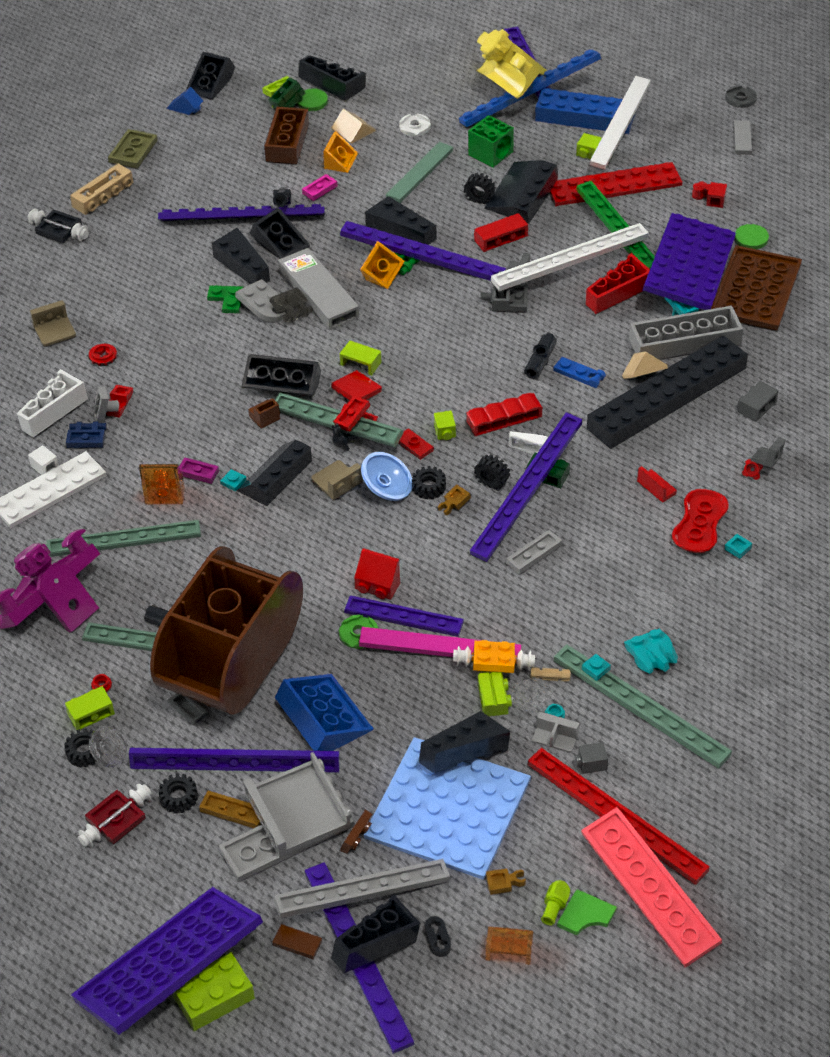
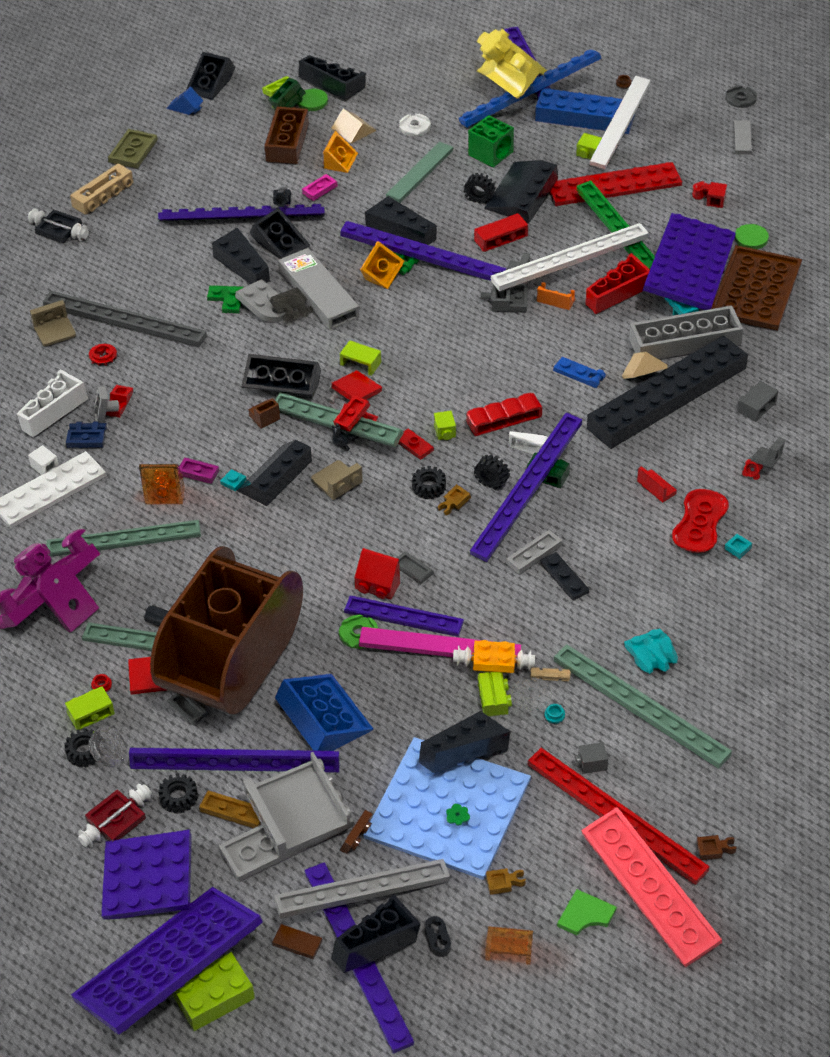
(128, 319): none -> dark grey plate
(140, 676): none -> red tile
(147, 875): none -> dark purple plate
(386, 476): light blue dish -> none
(414, 568): none -> dark grey tile
(457, 814): none -> green plant
(540, 355): black piece -> none
(555, 298): none -> orange hinge
(556, 732): light grey panel -> none
(556, 900): lime arm -> none
(564, 576): none -> black plate
(596, 667): teal plate -> none
(623, 81): none -> reddish brown plate
(711, 847): none -> reddish brown plate

